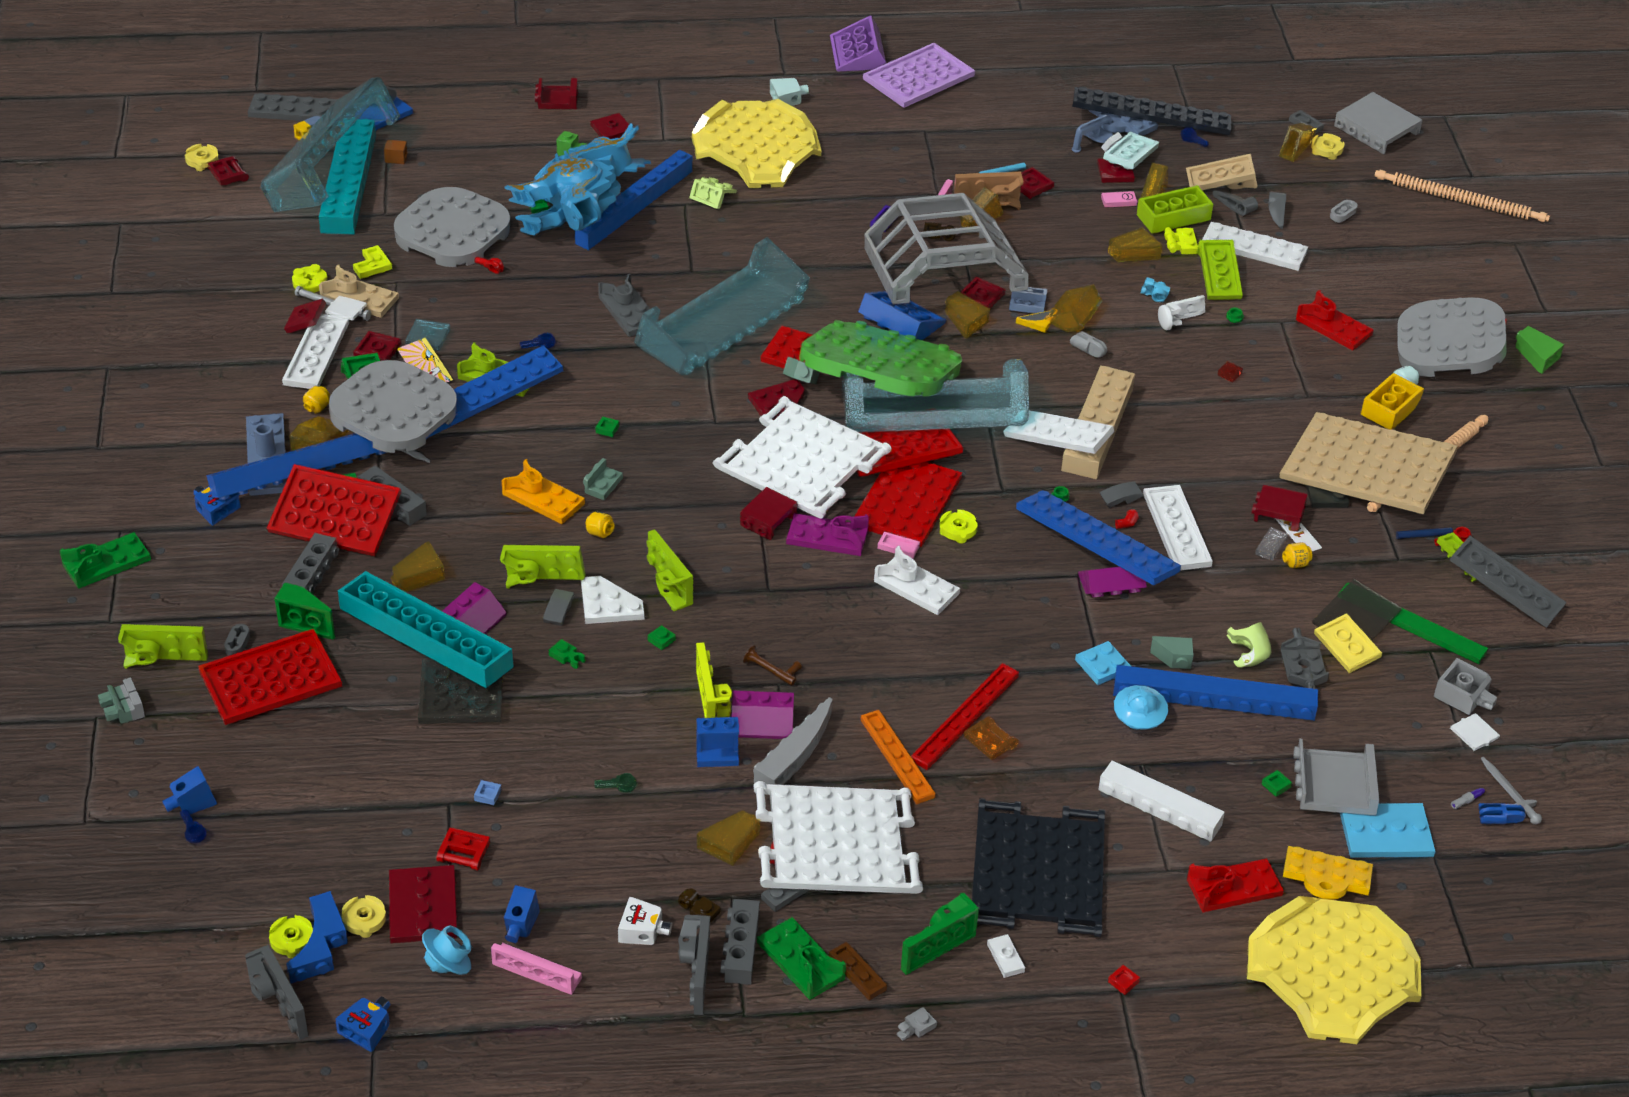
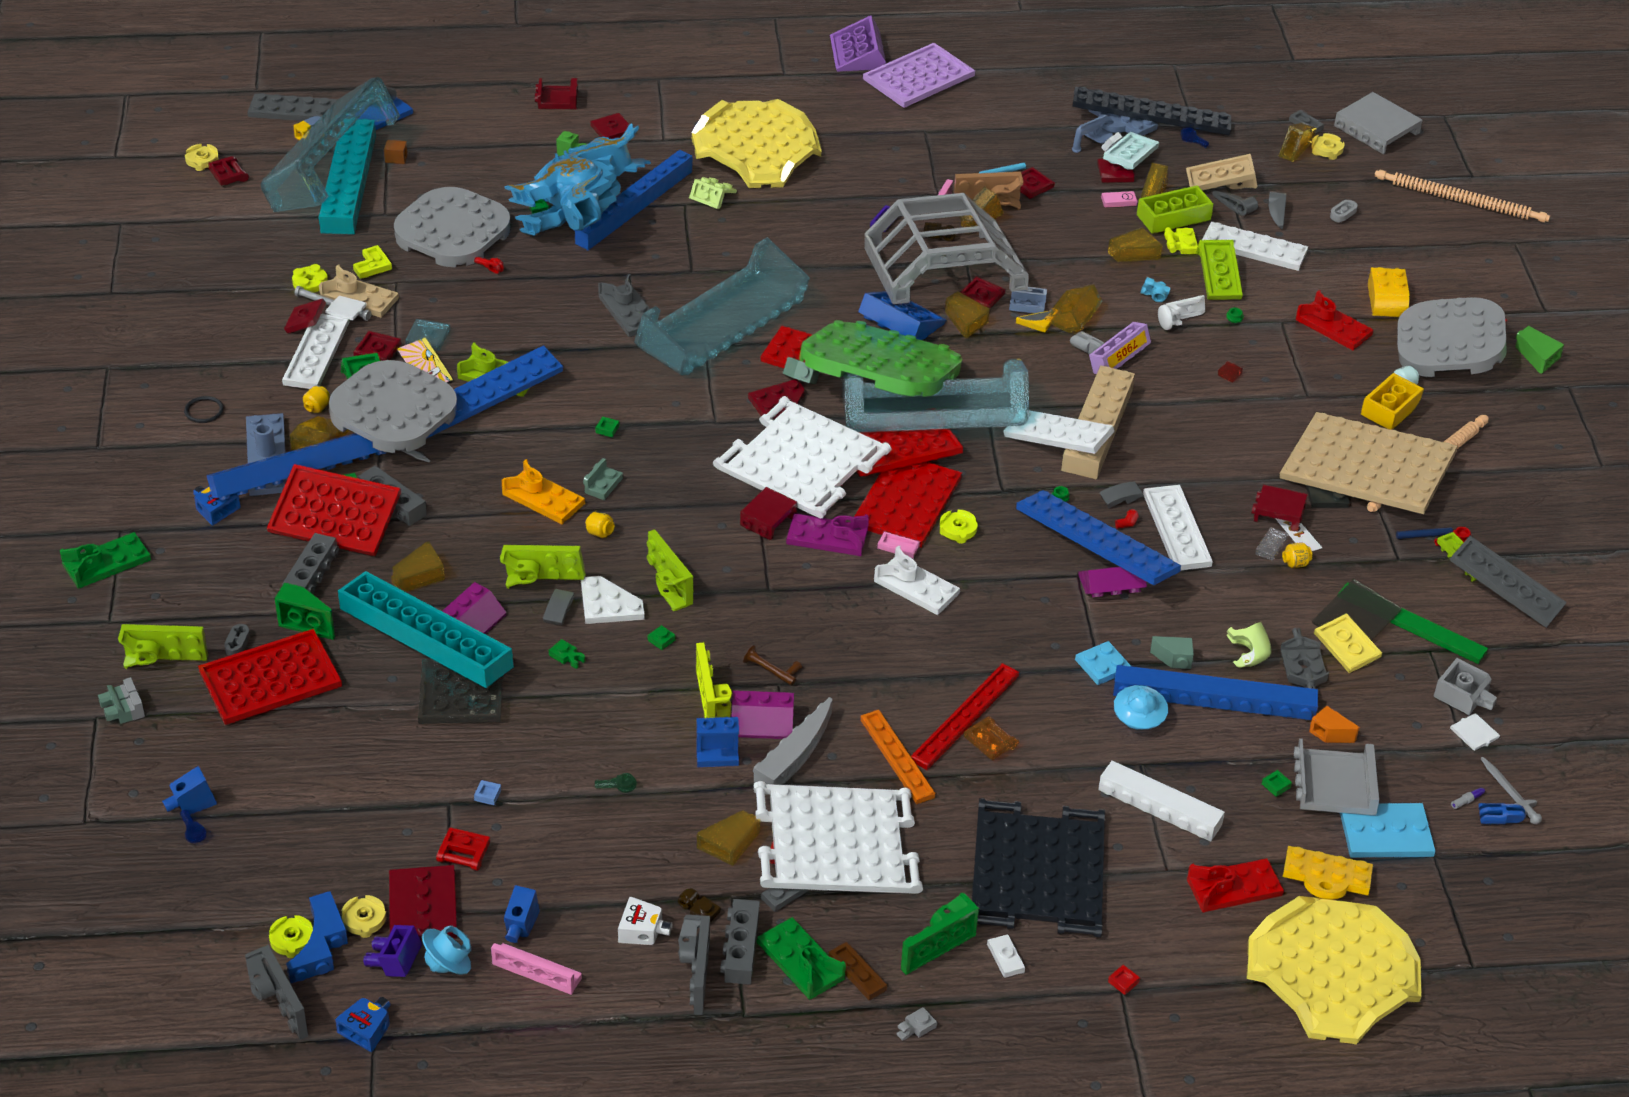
(203, 398): none -> black tyre
(397, 951): none -> dark purple brick
(545, 339): clear blue plate -> none
(787, 90): light aqua torso -> none
(1121, 347): none -> lavender brick
(1333, 727): none -> orange slope
(1388, 291): none -> yellow brick

